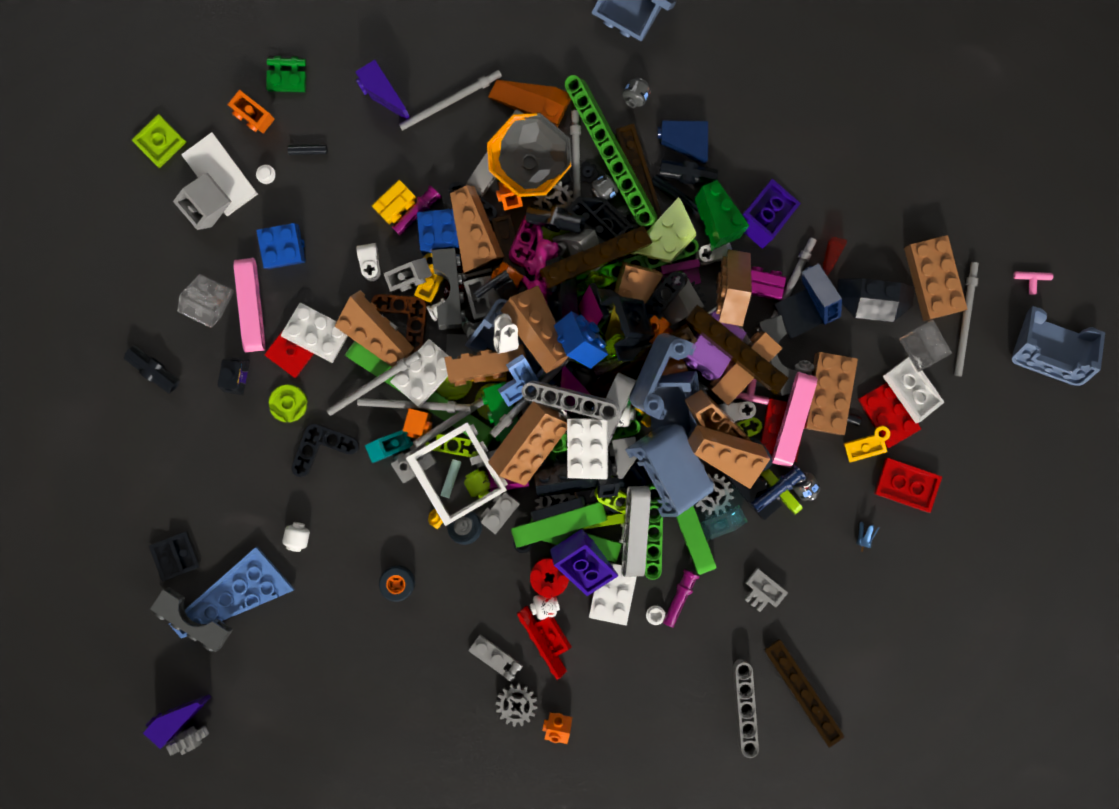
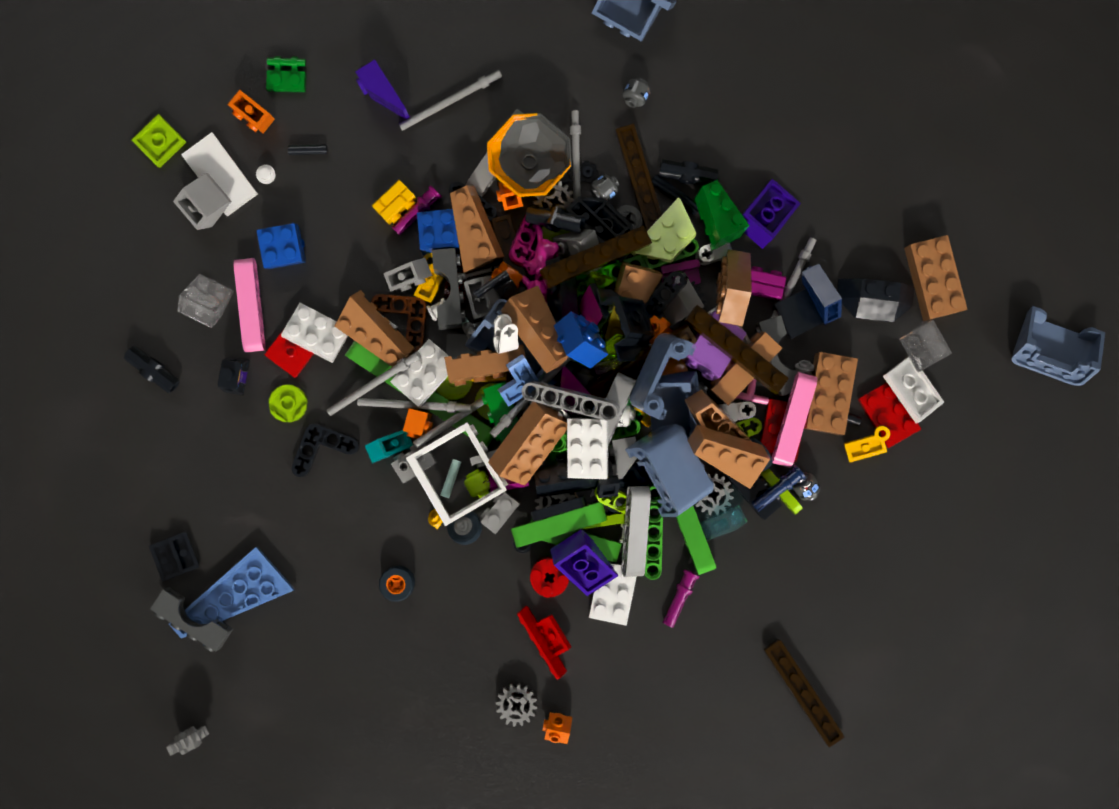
(167, 725): dark purple slope -> none
(296, 537): white head -> none
(369, 258): white piece -> none
(465, 452): lime beam -> none
(495, 657): light grey plate -> none
(532, 99): orange wedge -> none
(544, 607): white head -> none
(603, 146): bright green beam -> none
(655, 615): white plate -> none
(686, 138): dark blue slope -> none
(745, 717): light grey beam -> none
(764, 590): light grey hinge -> none
(834, 249): clear red slope -> none
(866, 540): flat silver piece -> none
(908, 485): red plate -> none
(971, 282): light grey bar -> none
(1033, 277): bright pink piece -> none

